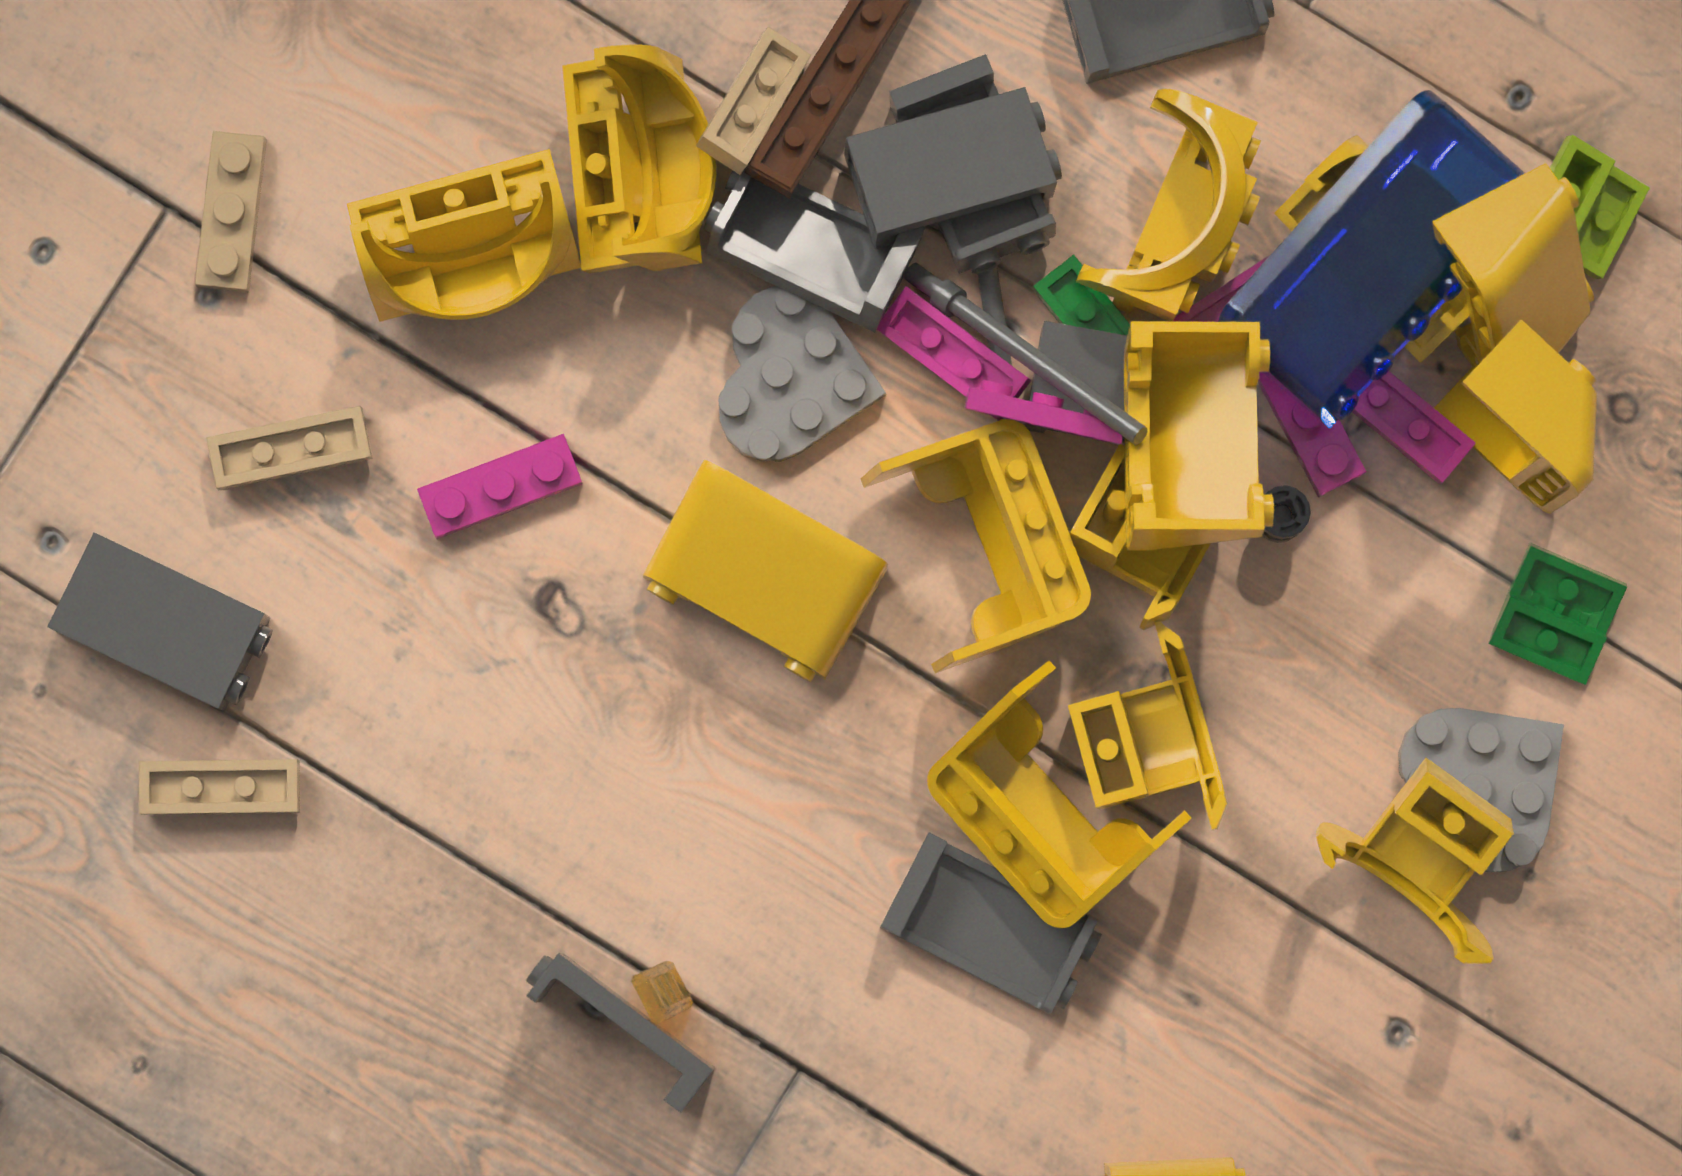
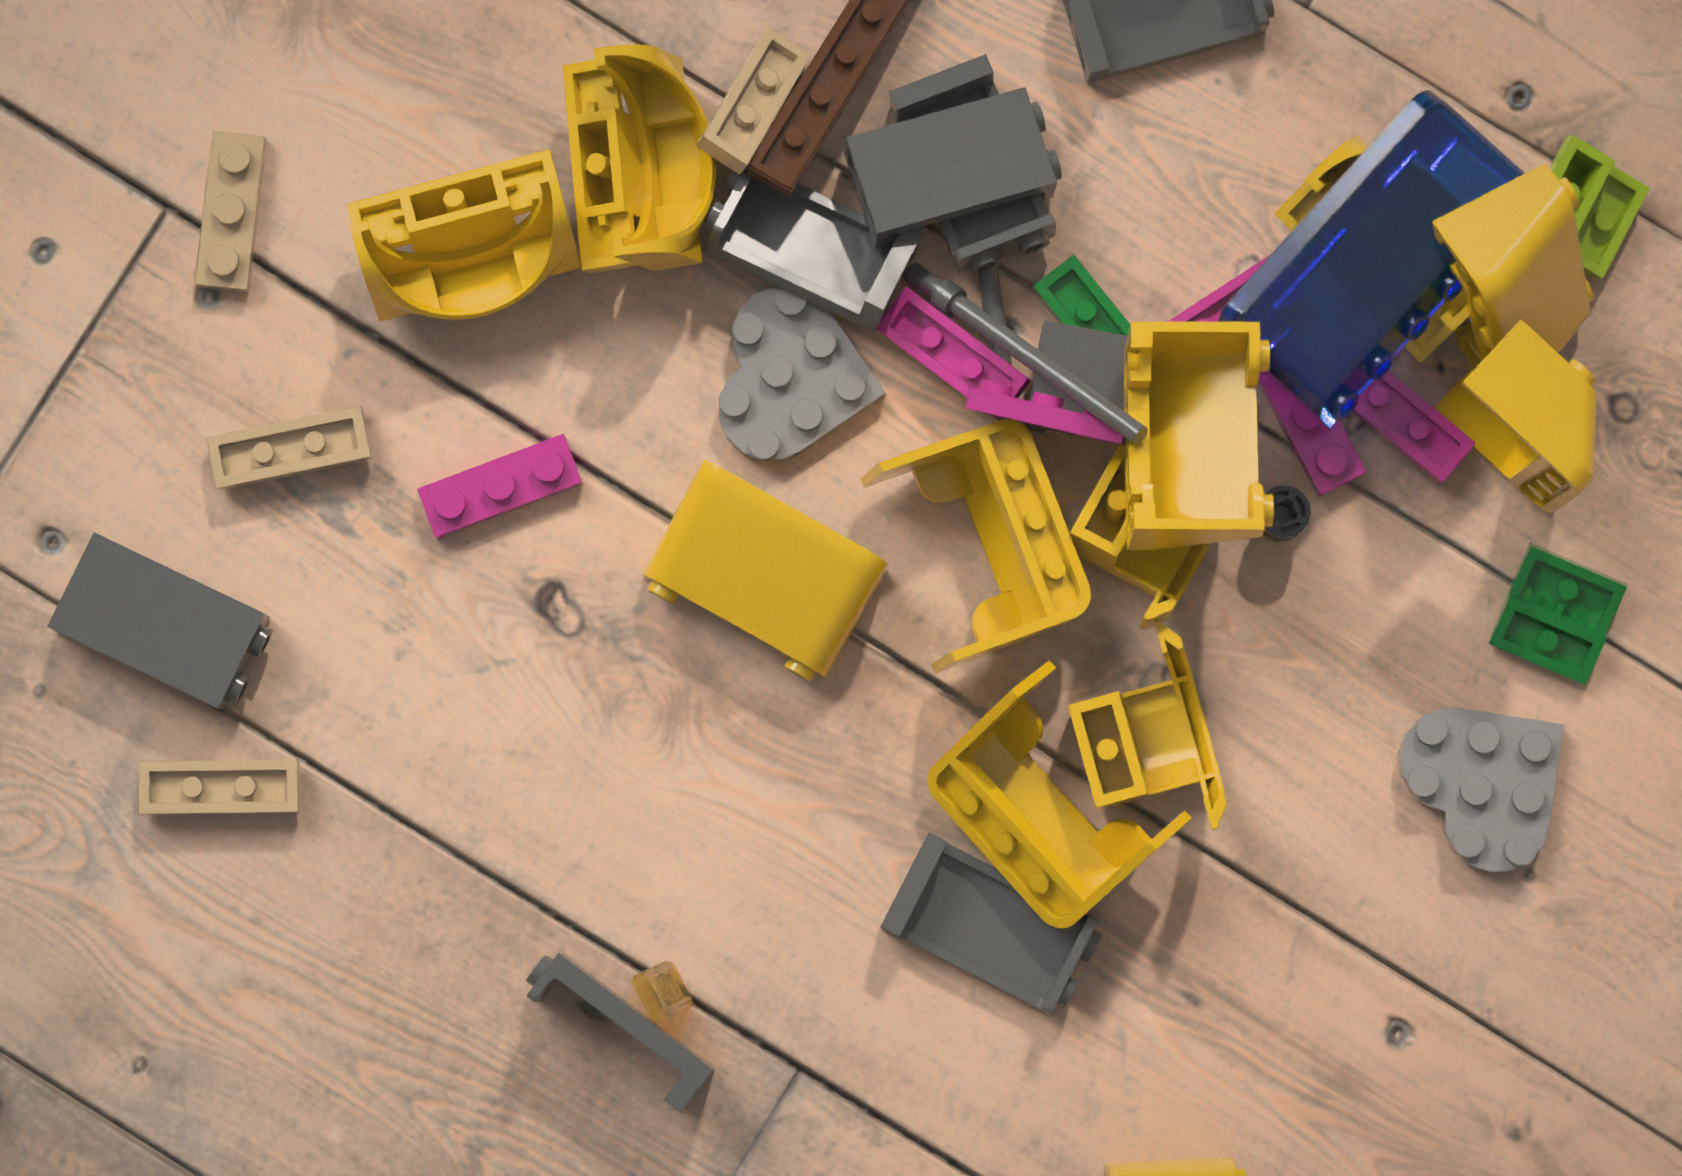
(1192, 214): yellow piece -> none
(1428, 850): yellow piece -> none

